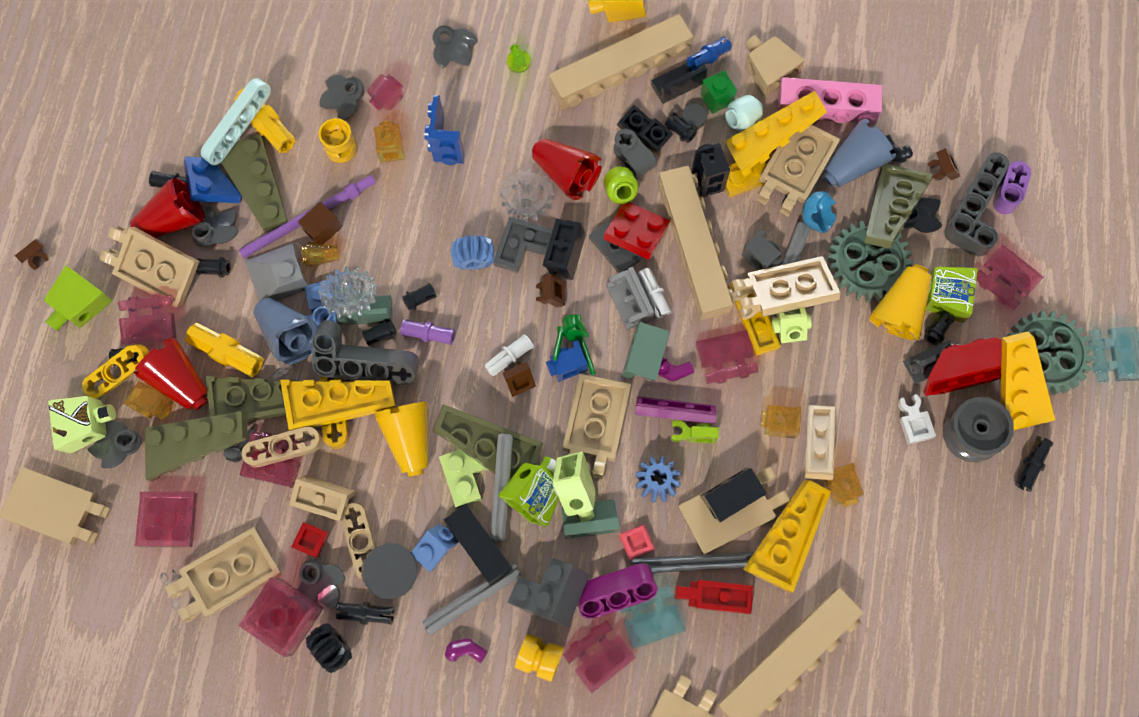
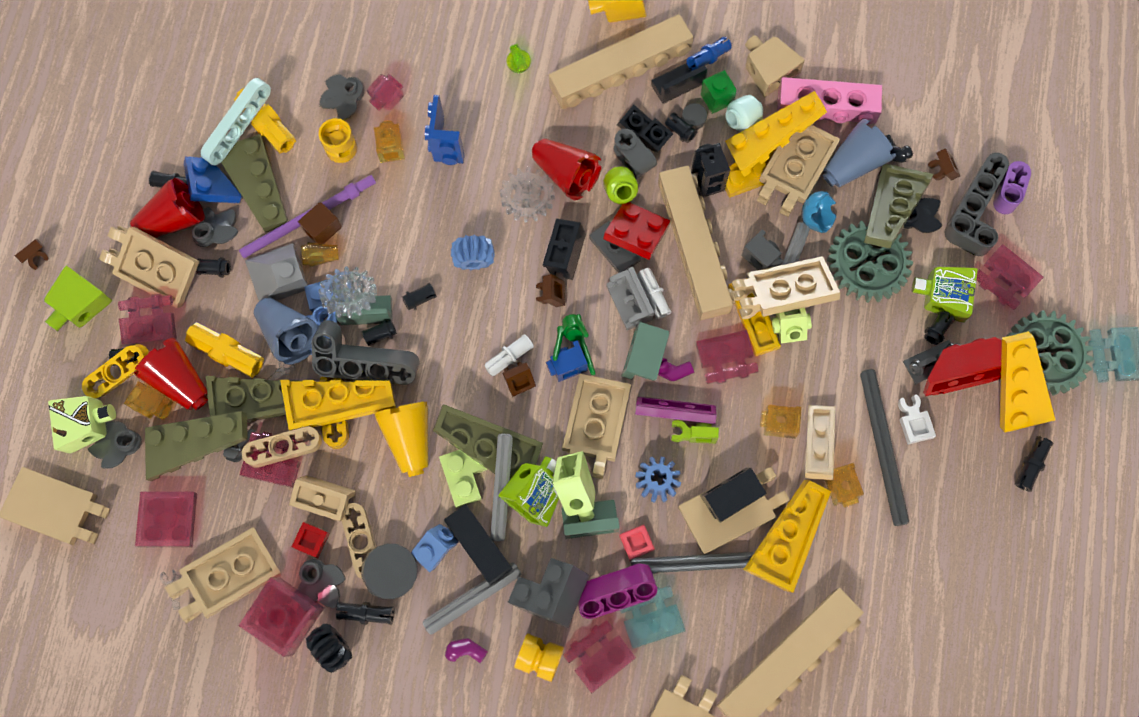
(427, 332): medium lavender pin -> none
(455, 48): dark grey plate -> none
(517, 239): dark grey plate -> none
(717, 596): red hinge -> none
(884, 448): none -> dark grey axle
(904, 304): yellow cone -> none
(978, 429): dark grey wheel -> none

